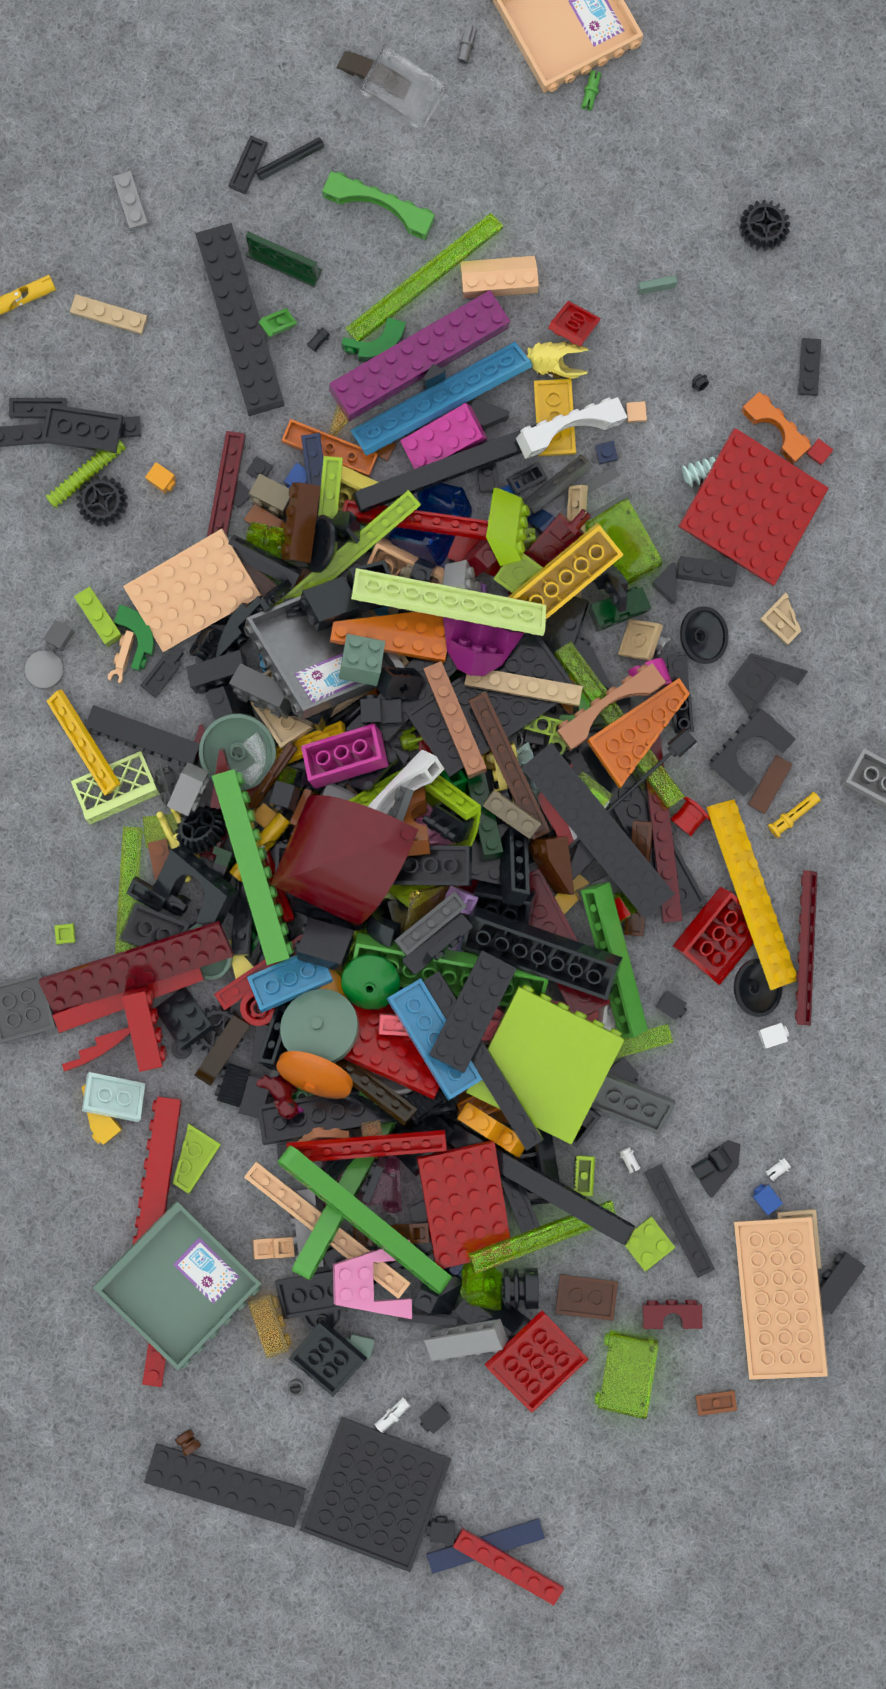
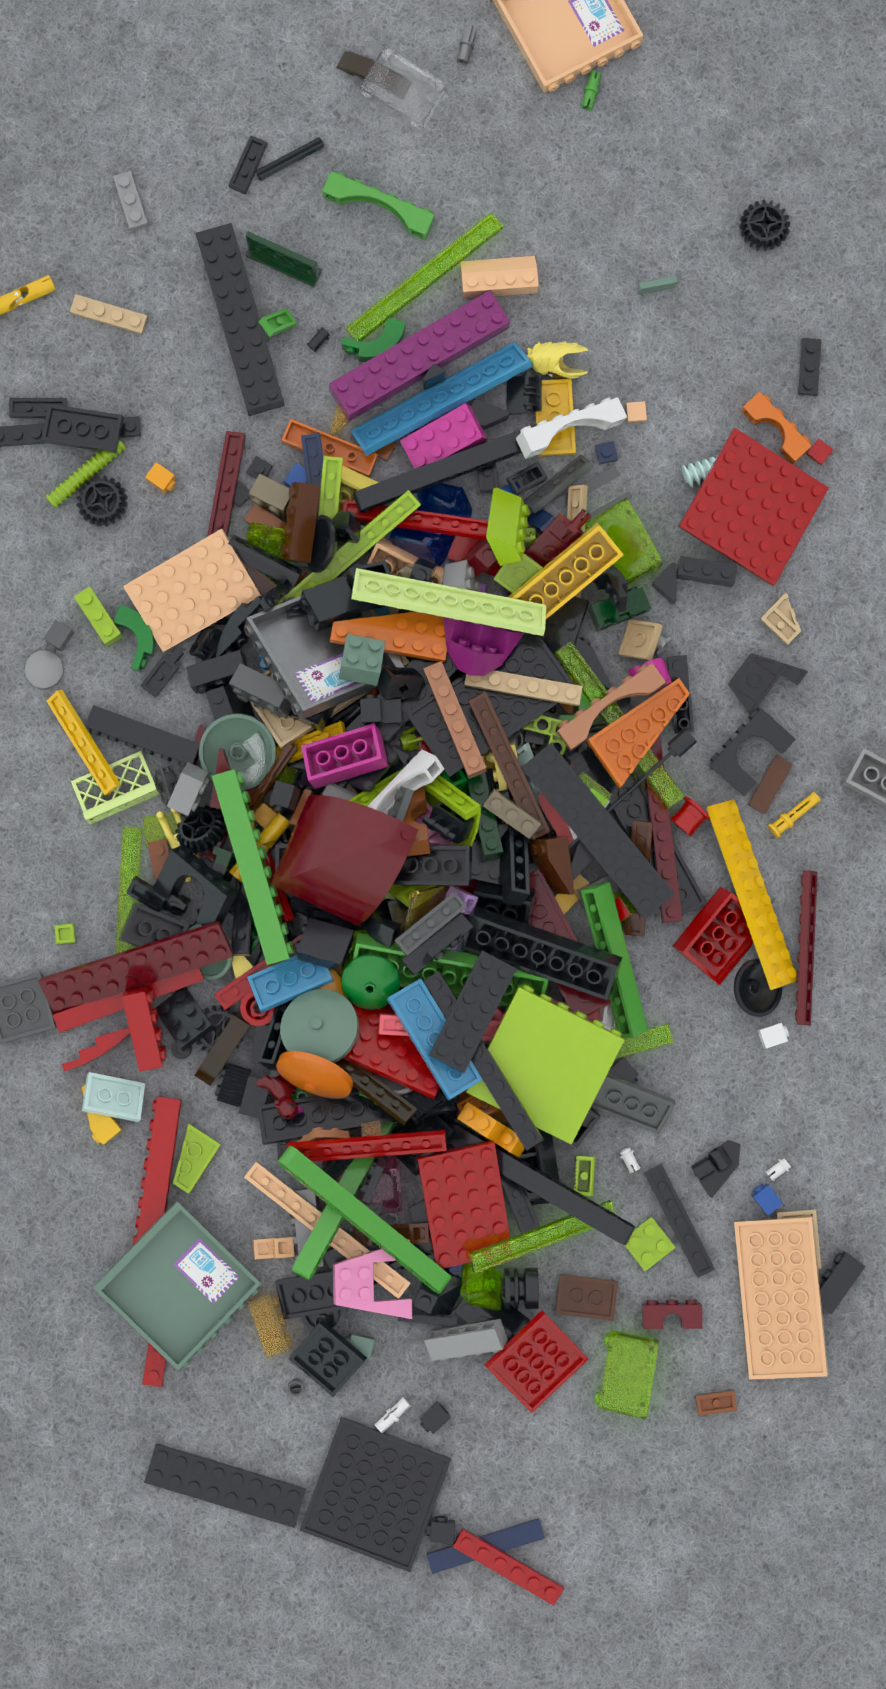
(121, 659): light nougat plate -> none
(188, 1442): reddish brown wheel -> none
(524, 393): none -> black hinge
(574, 323): red plate -> none
(671, 1005): black brick -> none
(700, 382): black plate -> none
(710, 632): black dish -> none

